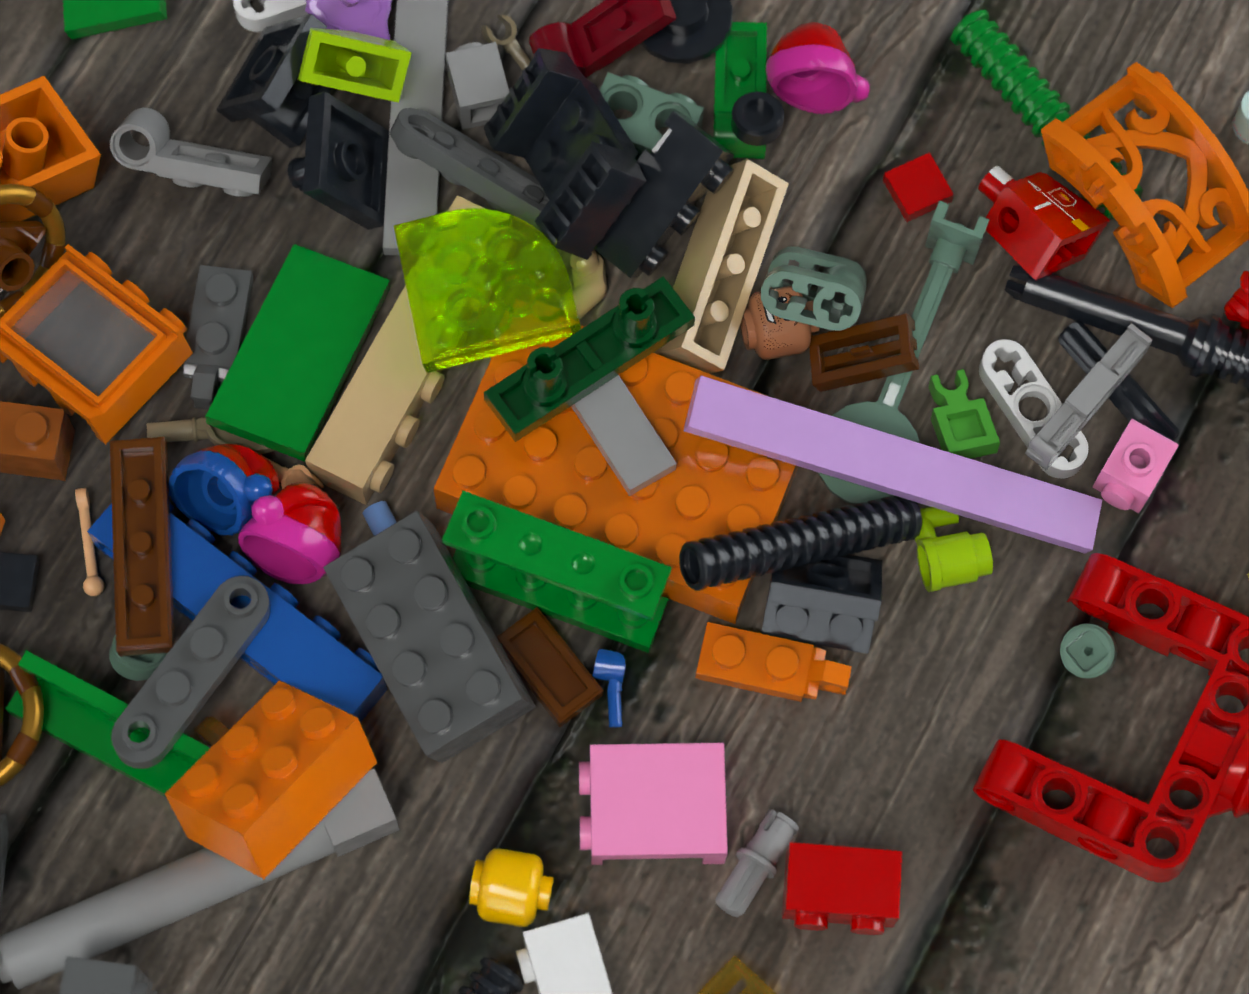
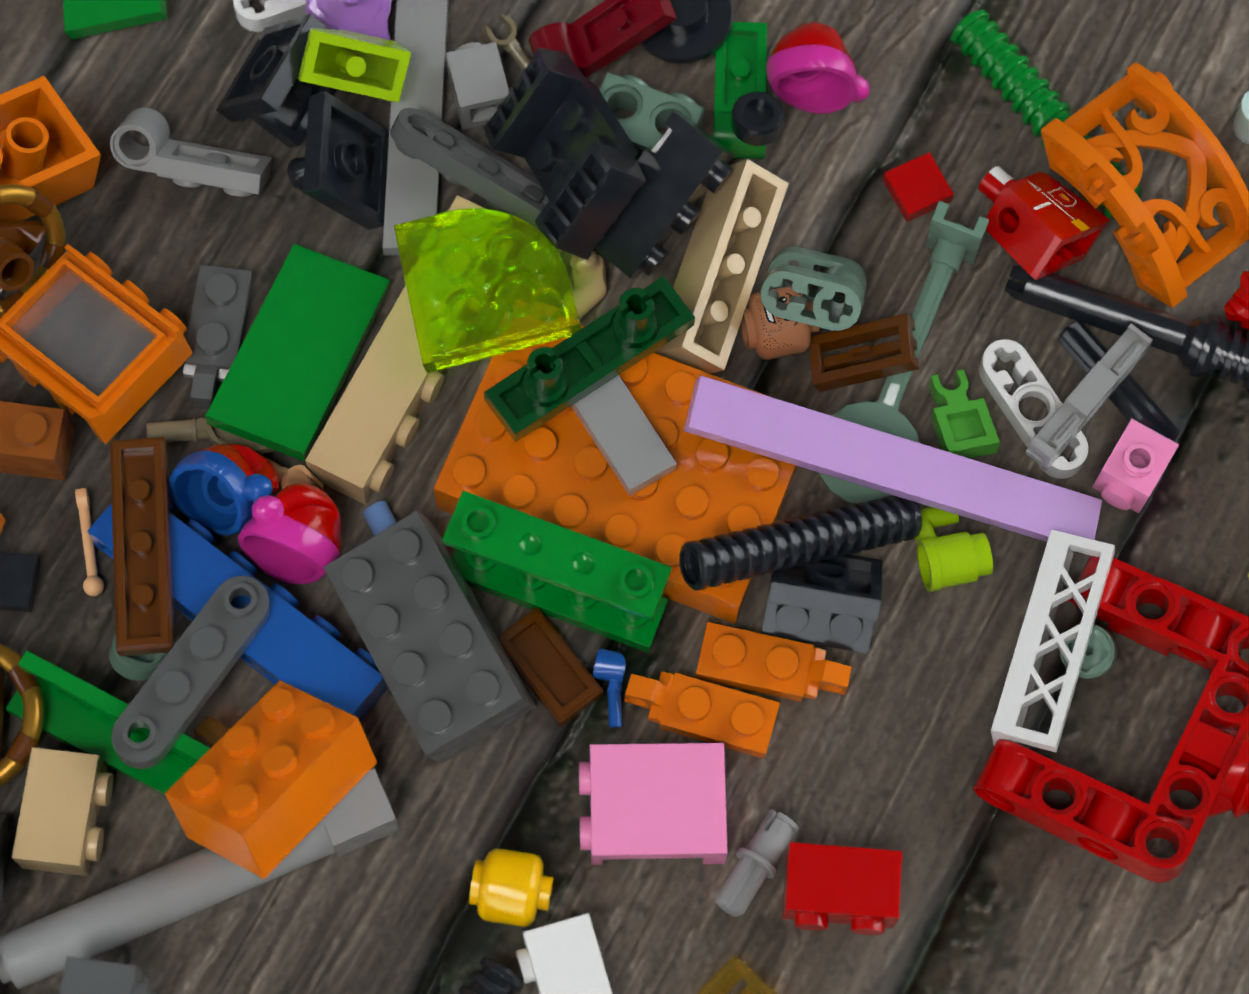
(61, 812): none -> tan piece
(706, 711): none -> orange hinge
(1034, 641): none -> white fence

